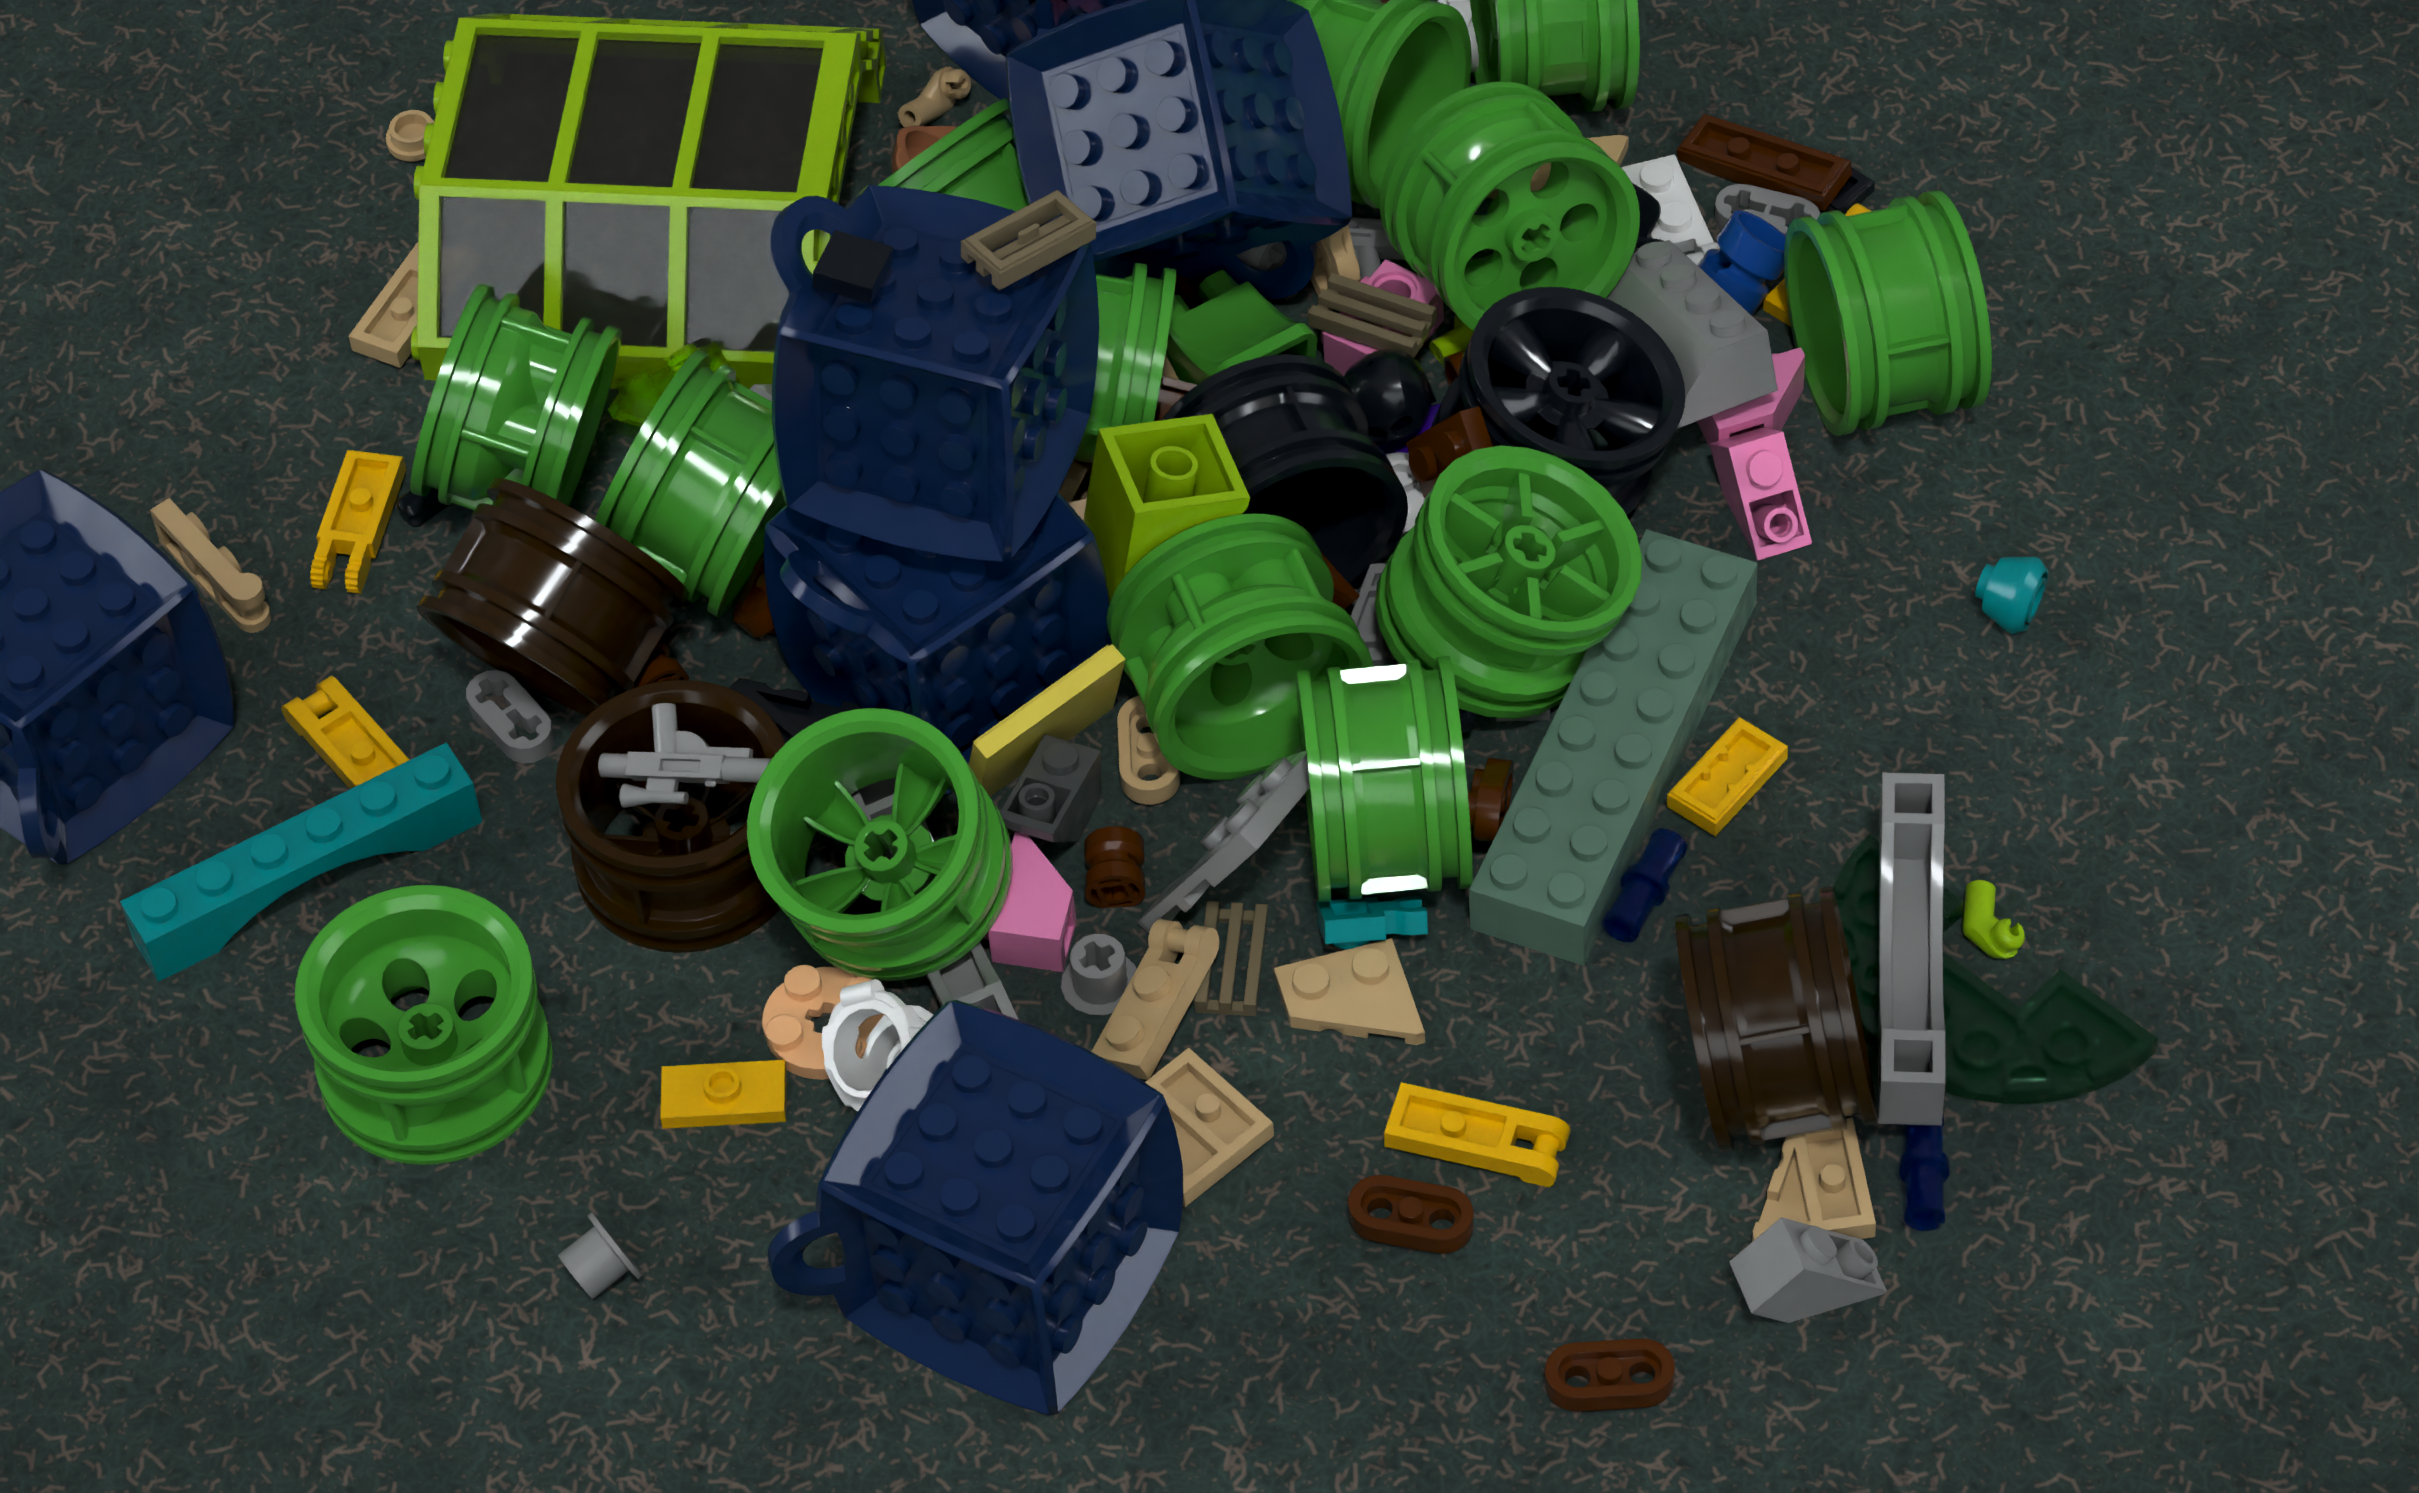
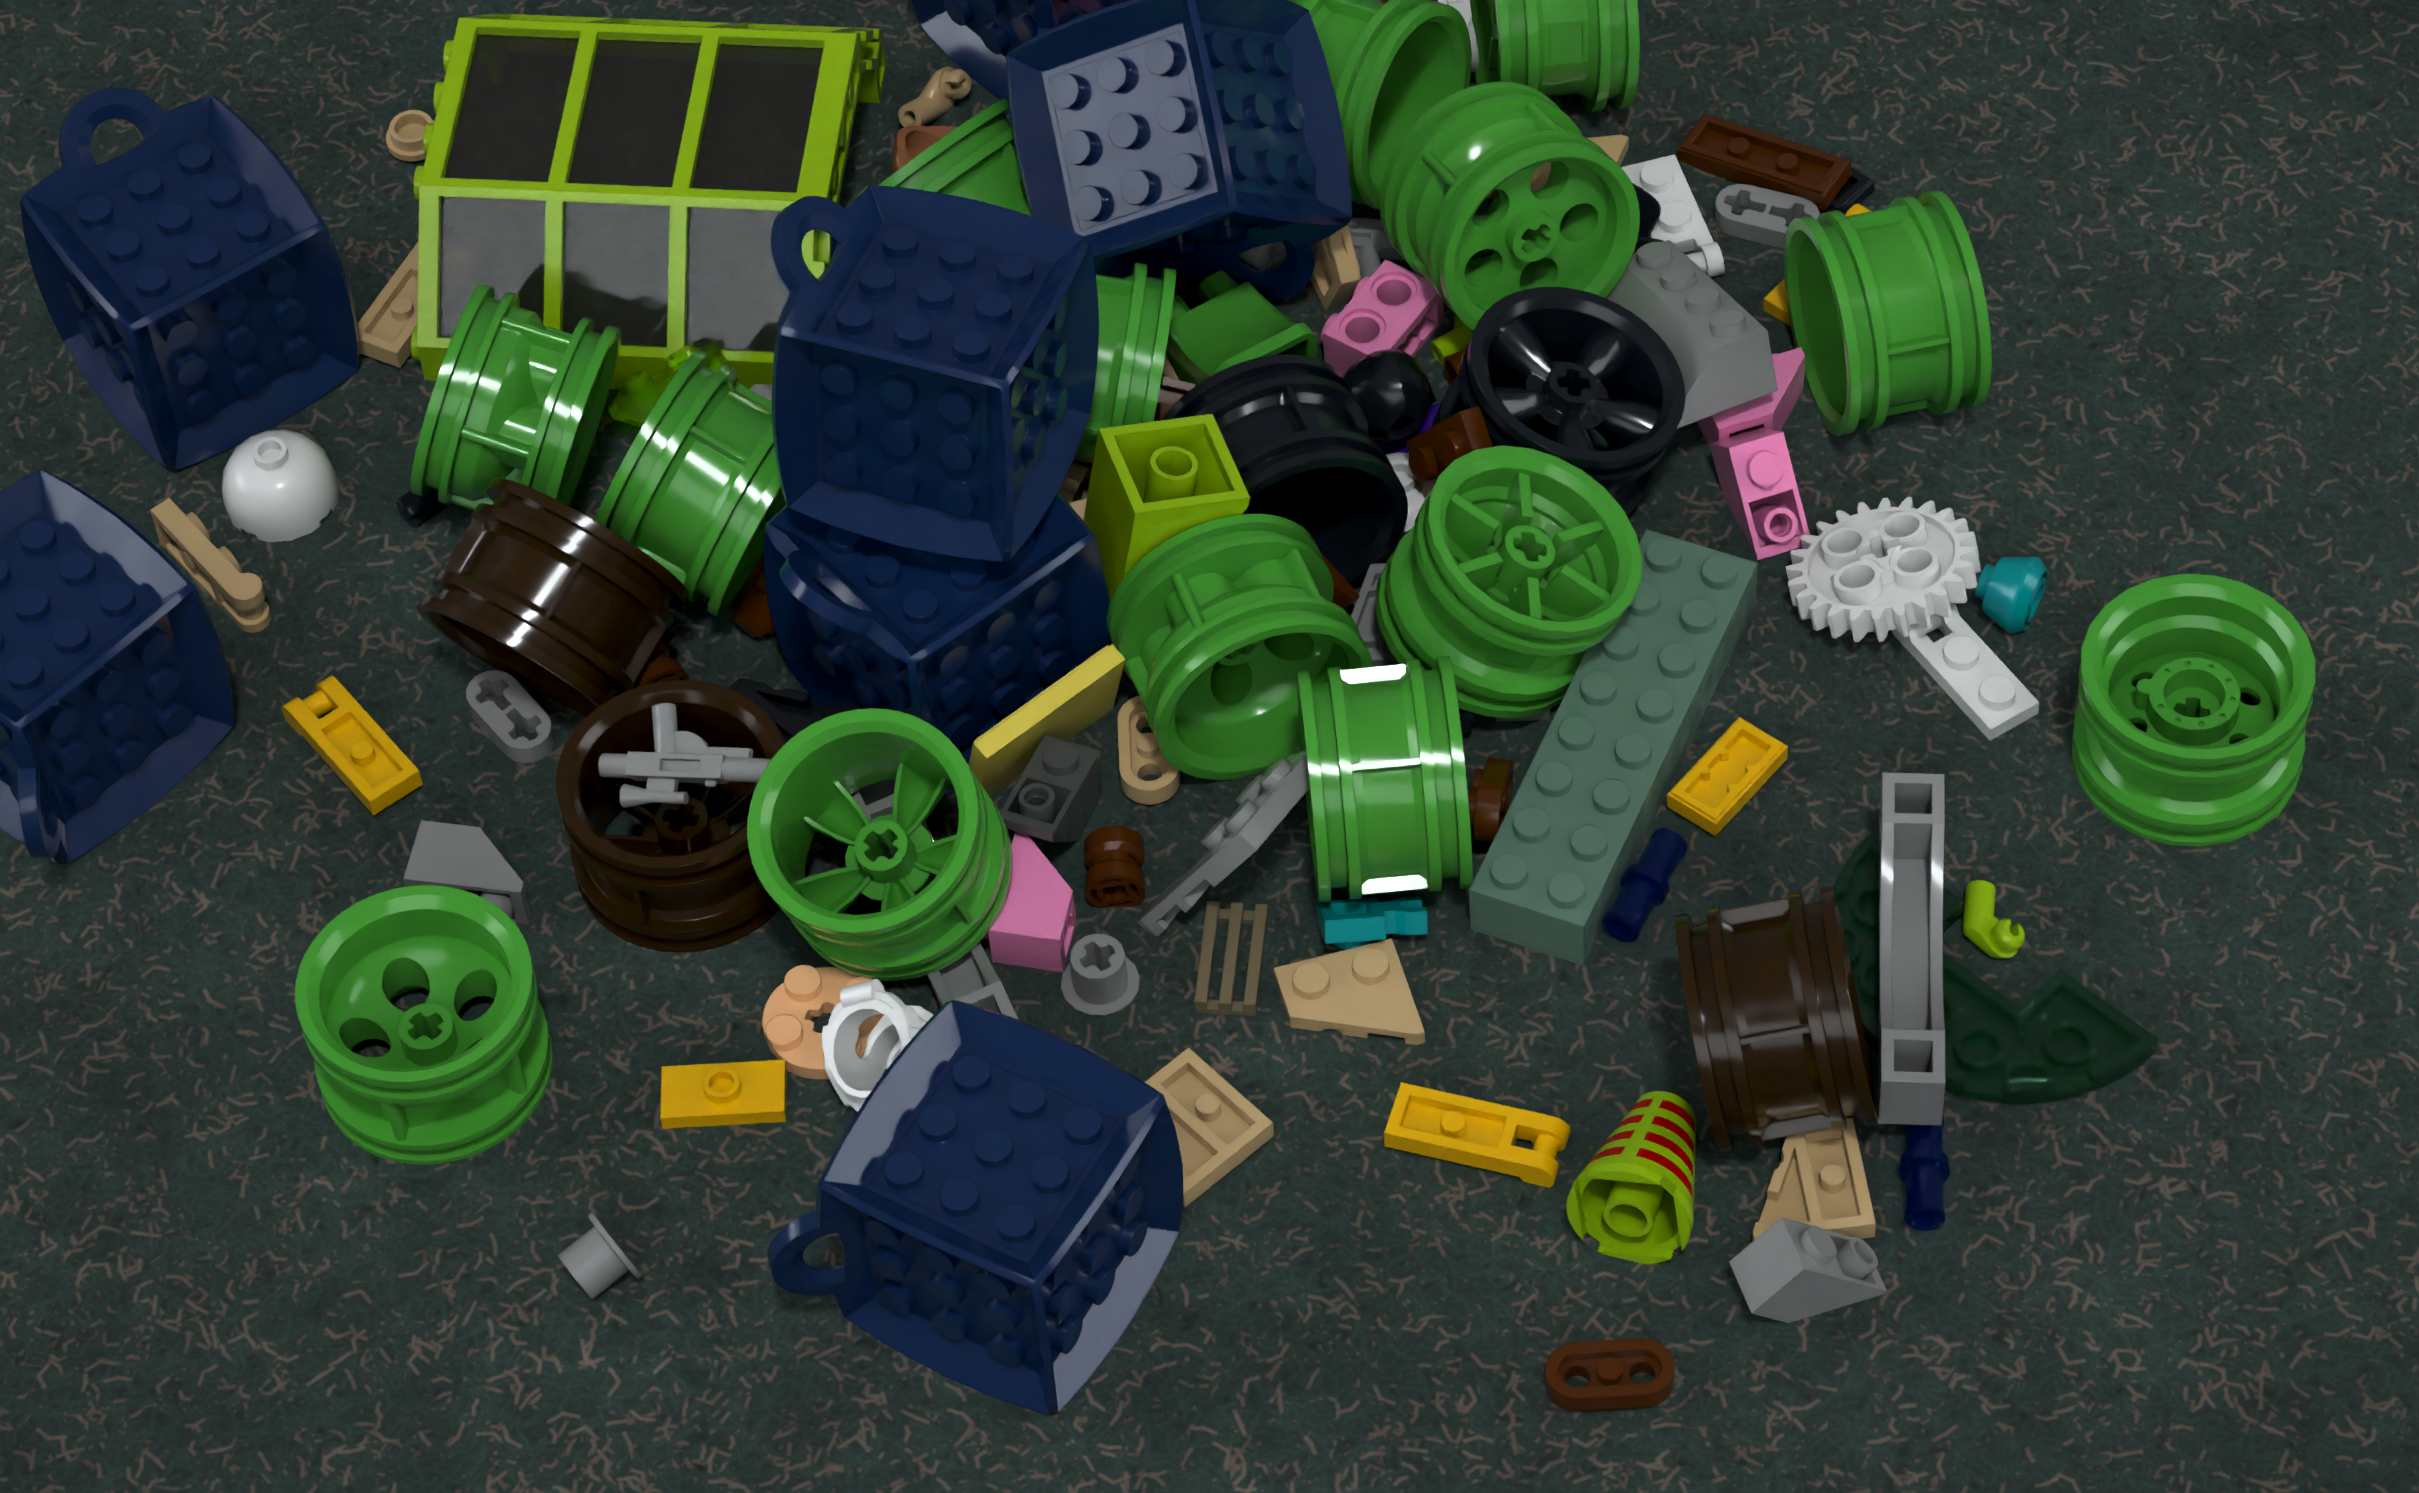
(189, 276): none -> dark blue piece
(211, 901): teal arch -> none
(279, 485): none -> white cylinder
(357, 516): yellow hinge -> none
(468, 861): none -> light grey slope
(852, 266): black tile -> none
(1035, 244): dark tan tile -> none
(1157, 996): tan plate -> none
(1376, 310): dark tan tile -> none
(1413, 1210): reddish brown plate -> none
(1640, 1183): none -> lime cone
(1747, 258): blue wheel -> none
(1883, 569): none -> white gear
(1971, 674): none -> white plate
(2165, 717): none -> bright green wheel

